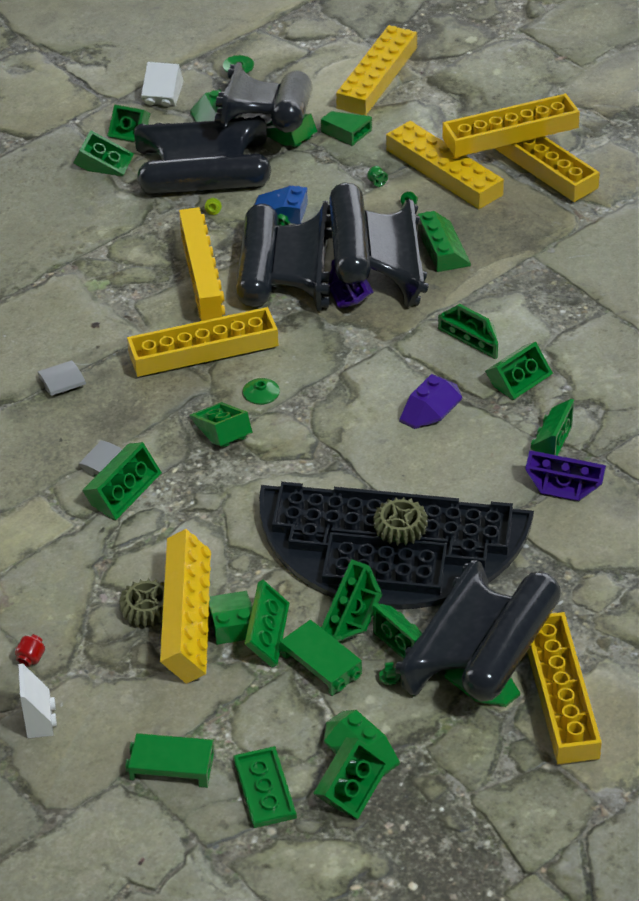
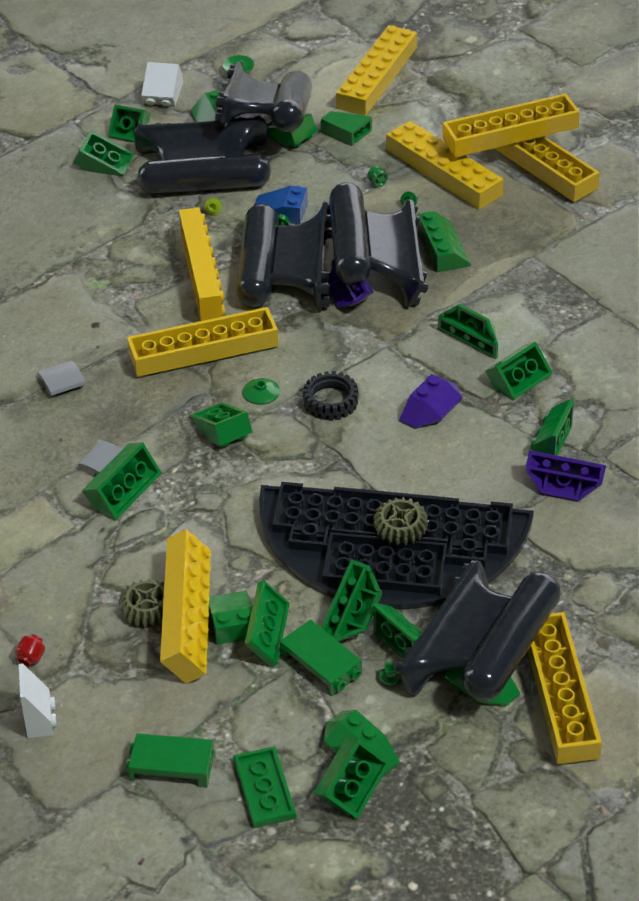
(329, 410): none -> black tyre

